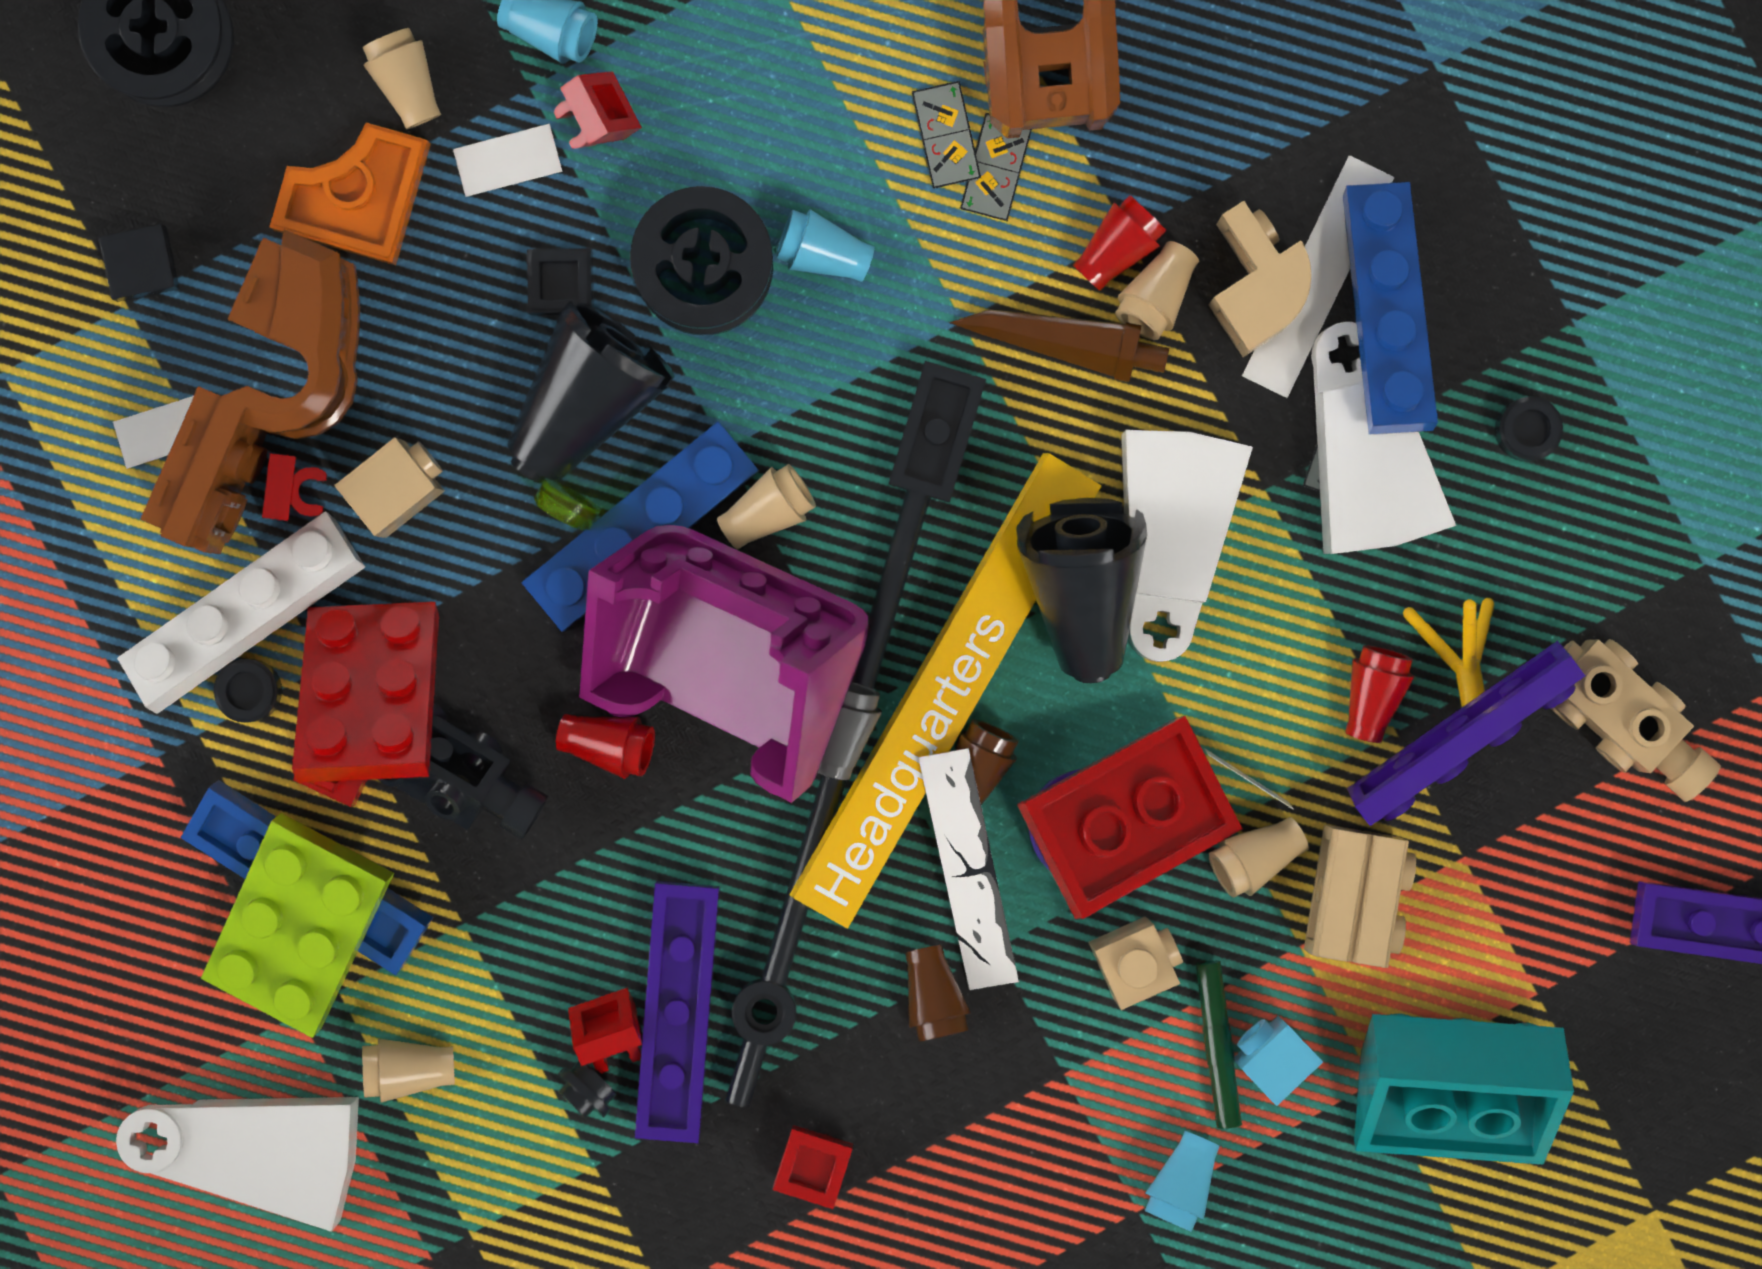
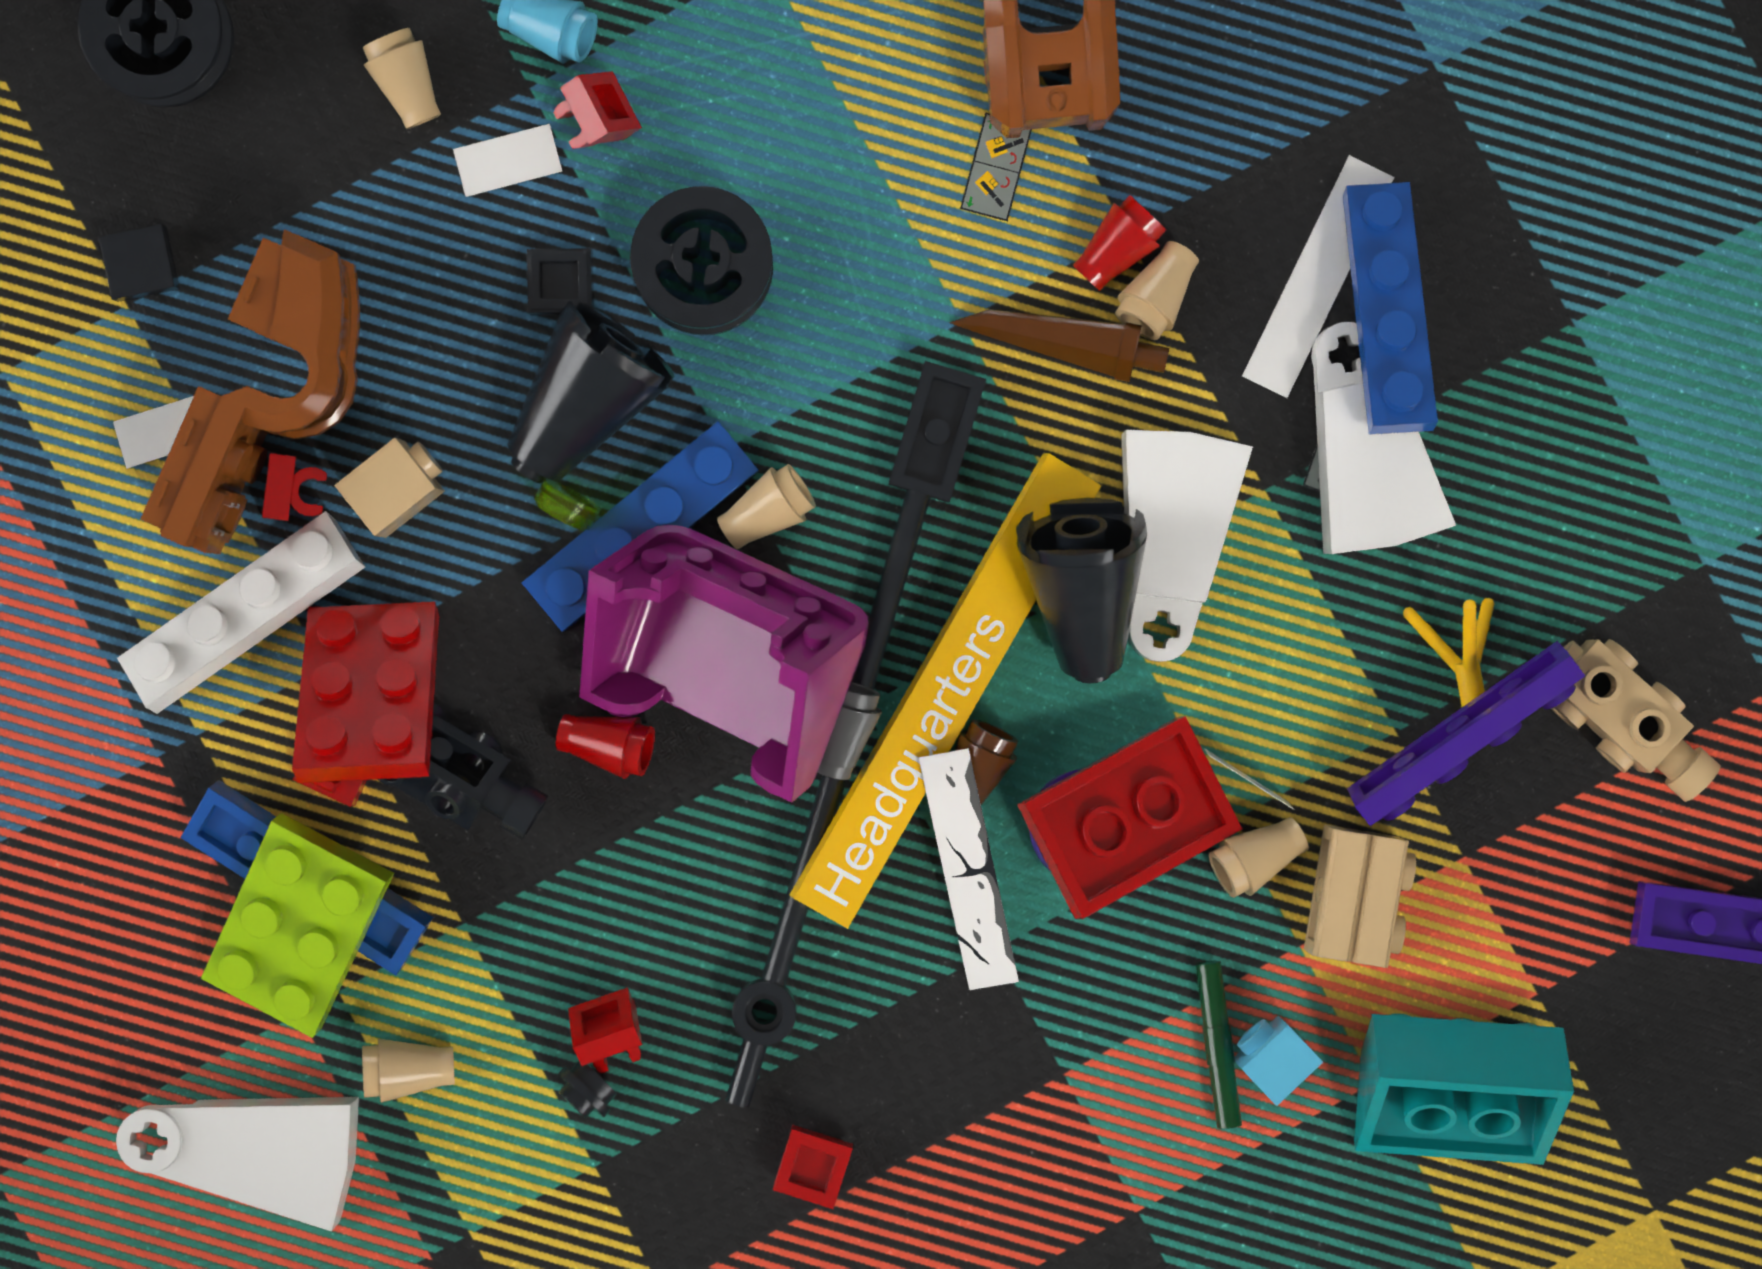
(247, 690): black tile -> none
(360, 198): orange tile -> none
(677, 1012): dark purple plate -> none
(822, 247): medium azure cone -> none
(934, 995): reddish brown cone -> none
(946, 134): light grey sticker -> none
(1137, 961): tan brick -> none
(1184, 1182): medium azure cone -> none
(1275, 283): tan brick -> none
(1376, 691): red cone -> none
(1528, 429): black tile -> none

